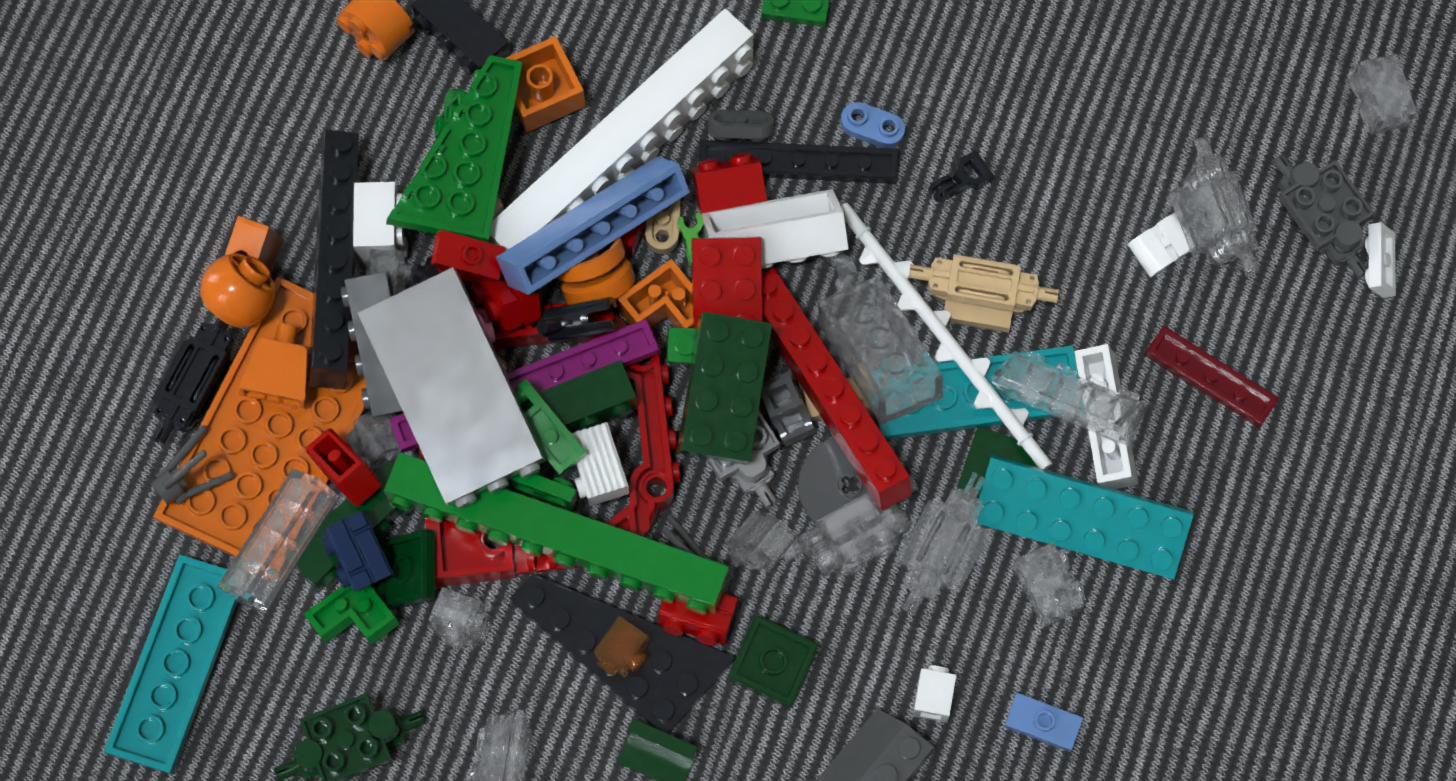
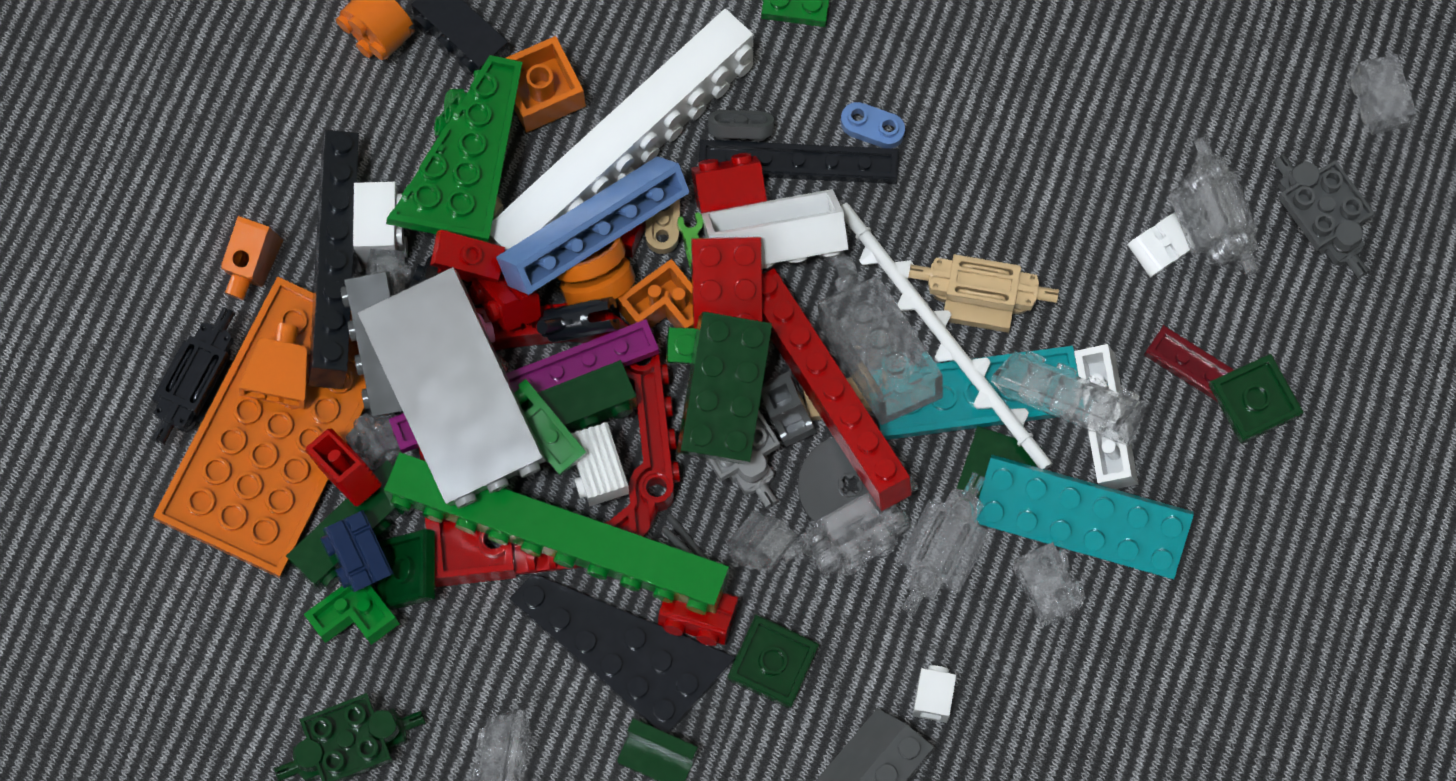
(170, 482): dark grey plant -> none
(173, 667): teal plate -> none
(238, 290): orange wheel -> none
(278, 540): clear brick -> none
(459, 620): clear brick -> none
(554, 491): green plate -> none
(621, 648): clear orange brick -> none
(945, 189): black piece -> none
(1043, 722): medium blue plate -> none
(1256, 398): none -> dark green plate
(1381, 252): white plate -> none

